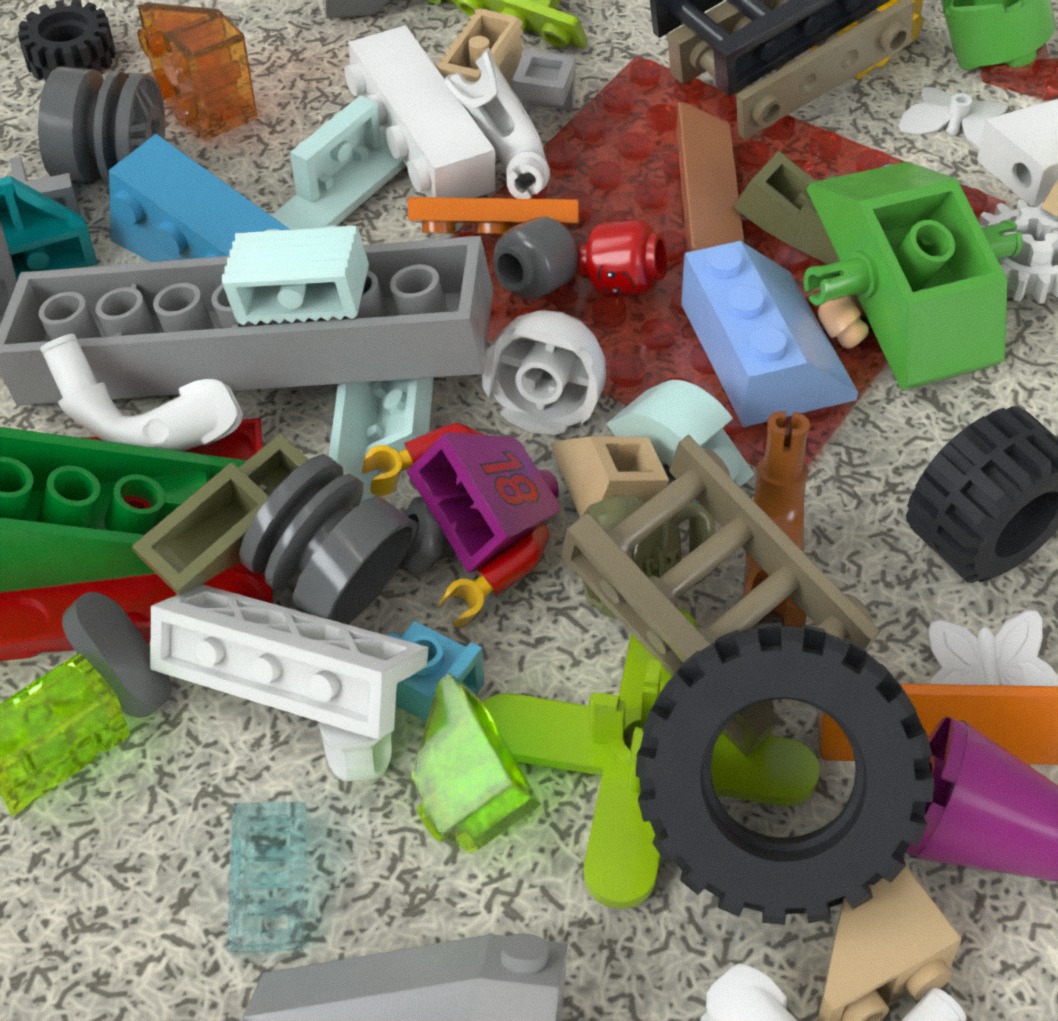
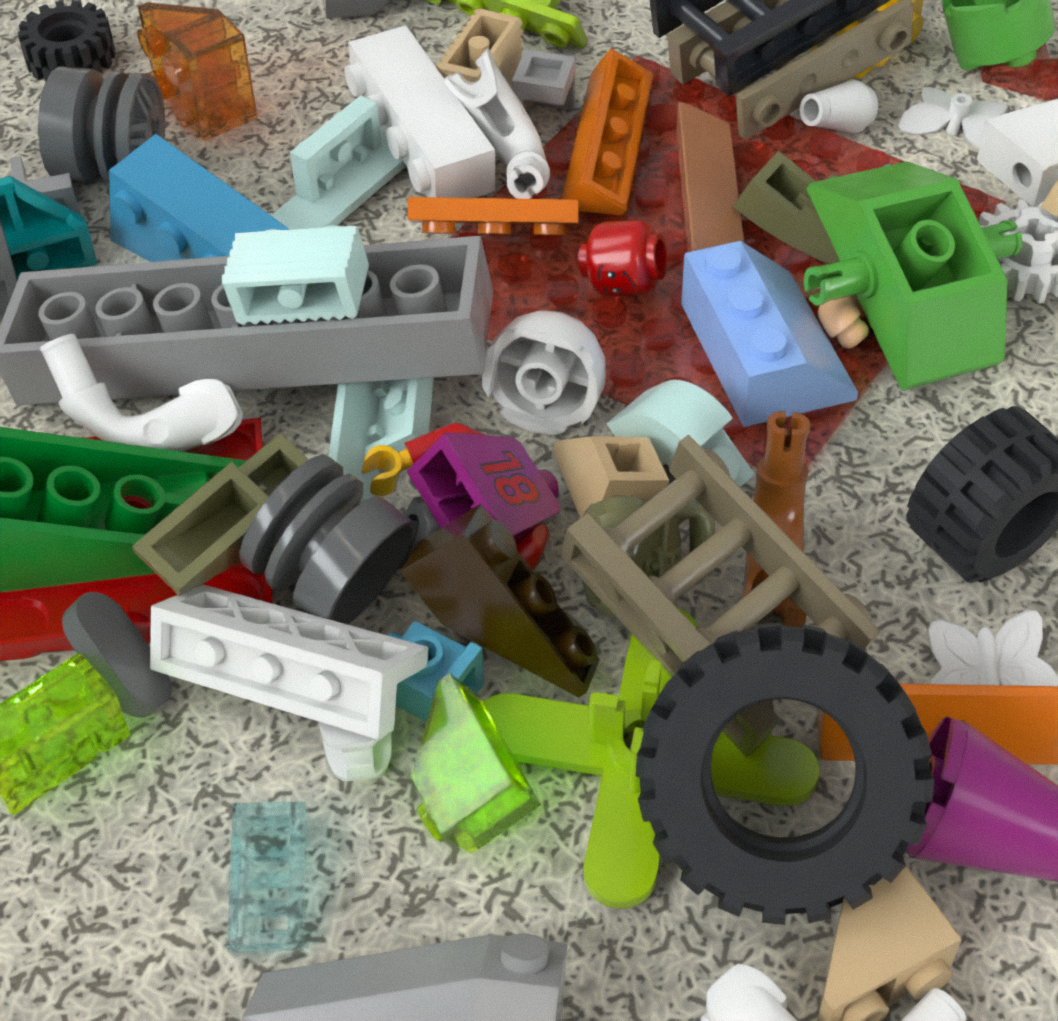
(492, 596): none -> dark brown slope
(535, 258): dark grey head -> none
(608, 135): none -> orange slope
(841, 108): none -> white cone

